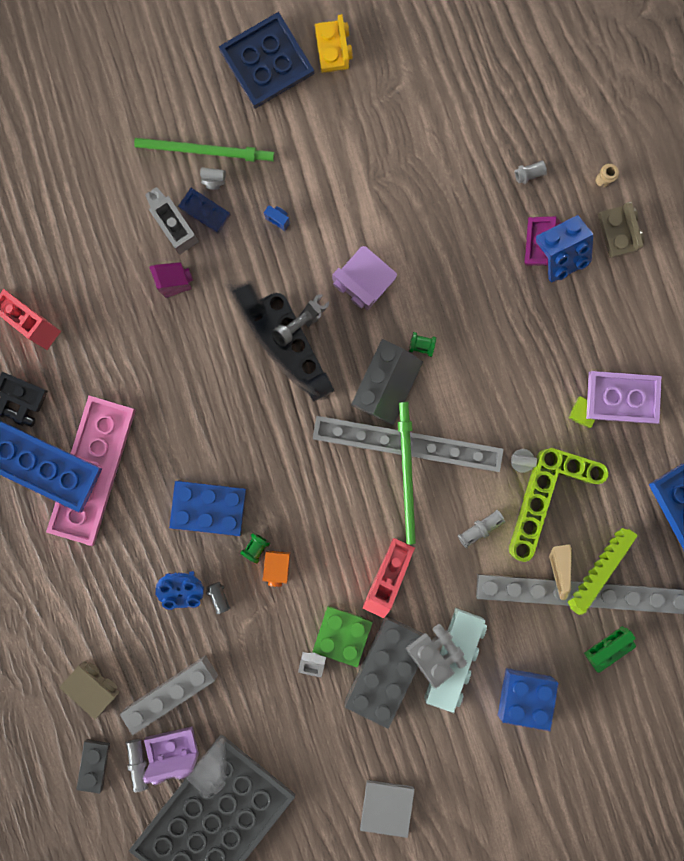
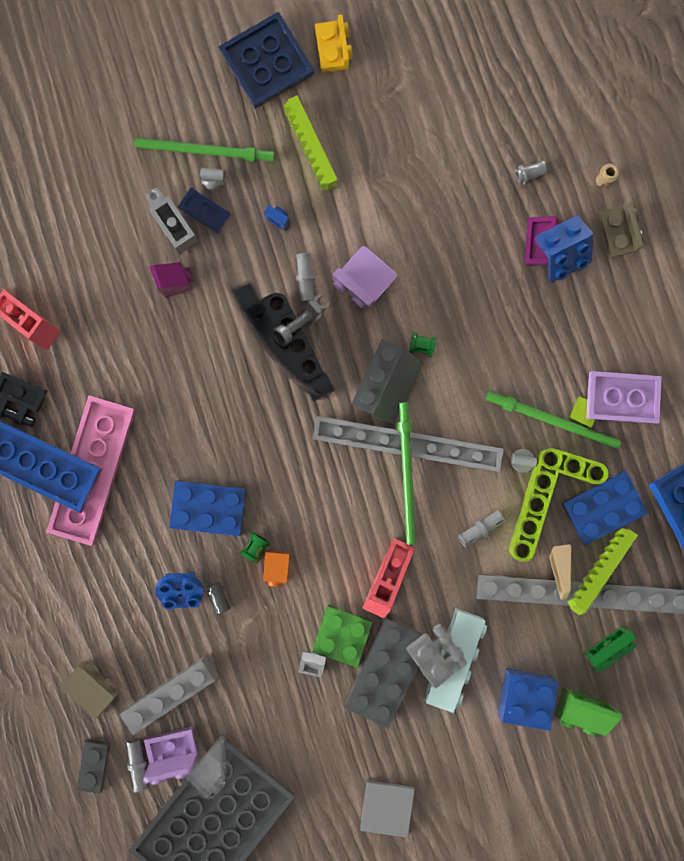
(305, 277): none -> light grey pin
(310, 144): none -> lime gear
(510, 403): none -> bright green bar
(586, 712): none -> bright green slope
(604, 508): none -> blue plate

